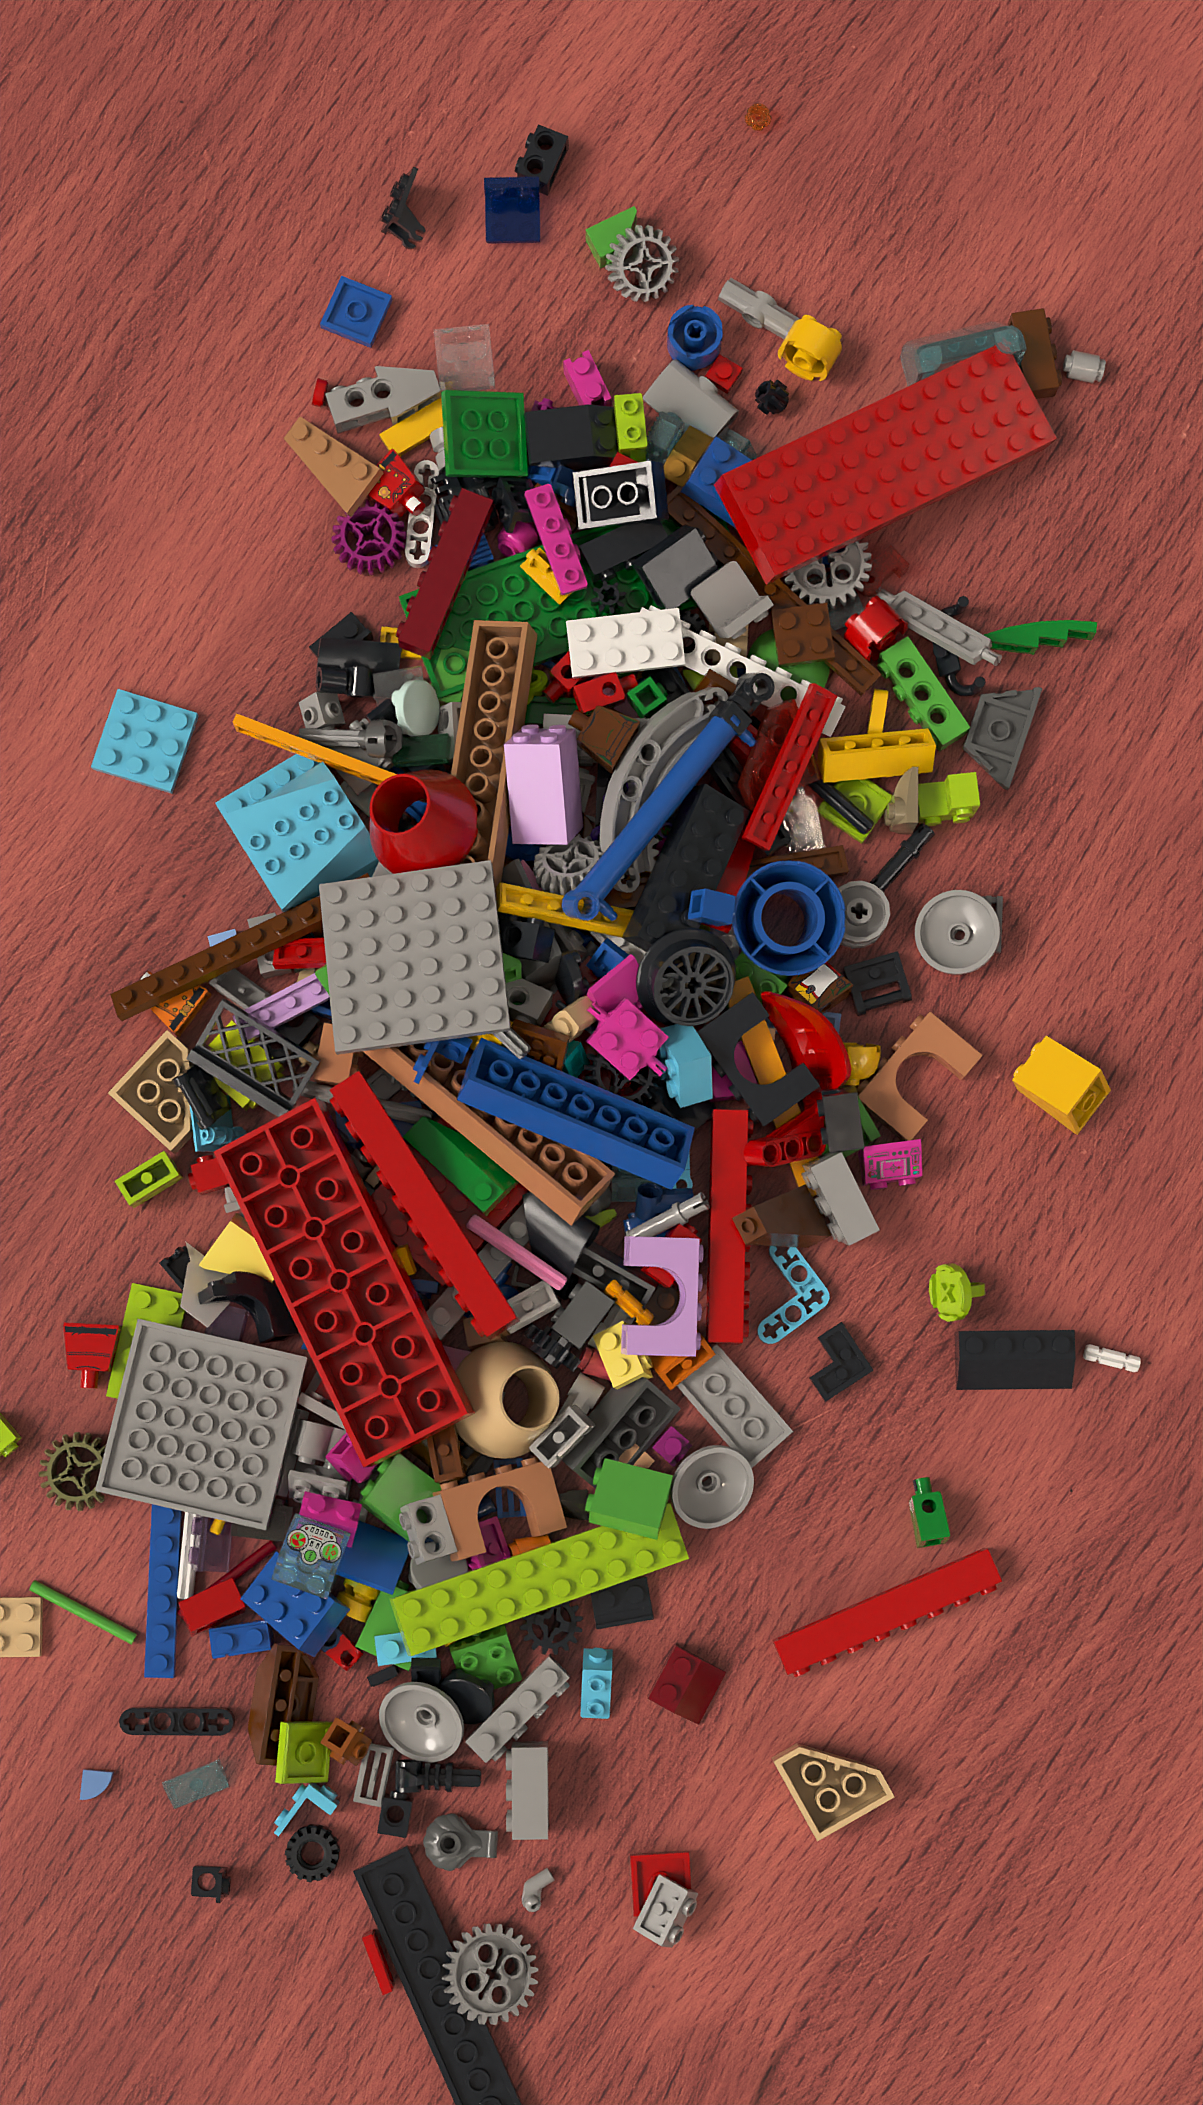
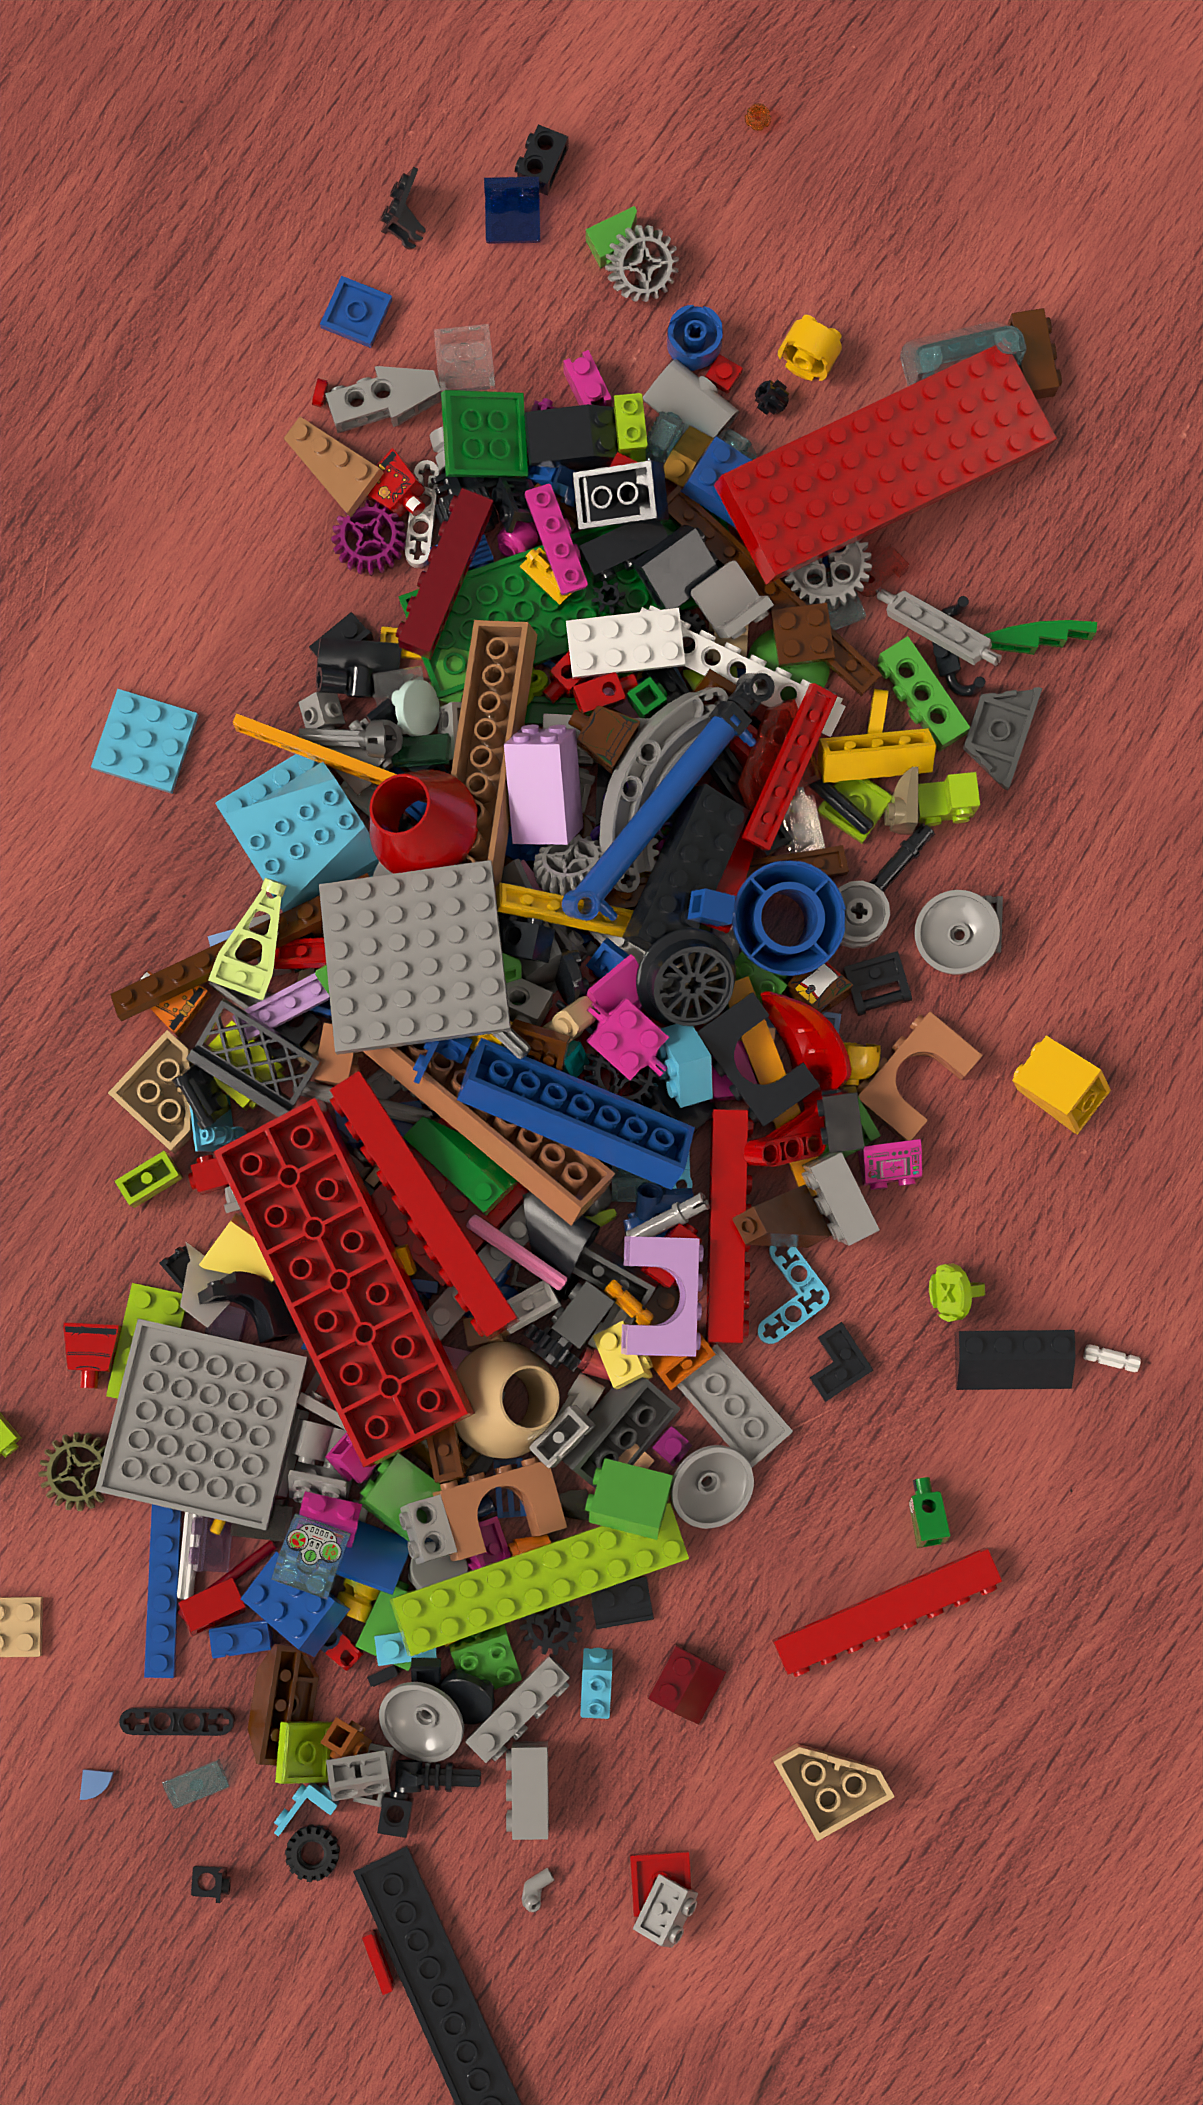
(83, 1612): bright green bar -> none
(242, 976): none -> yellowish green plate
(358, 1775): none -> light grey brick
(413, 429): yellow tile -> none
(453, 1842): dark grey animal -> none
(513, 1986): light grey gear -> none
(757, 308): light grey piece -> none
(874, 629): red brick -> none
(1084, 366): light grey brick -> none

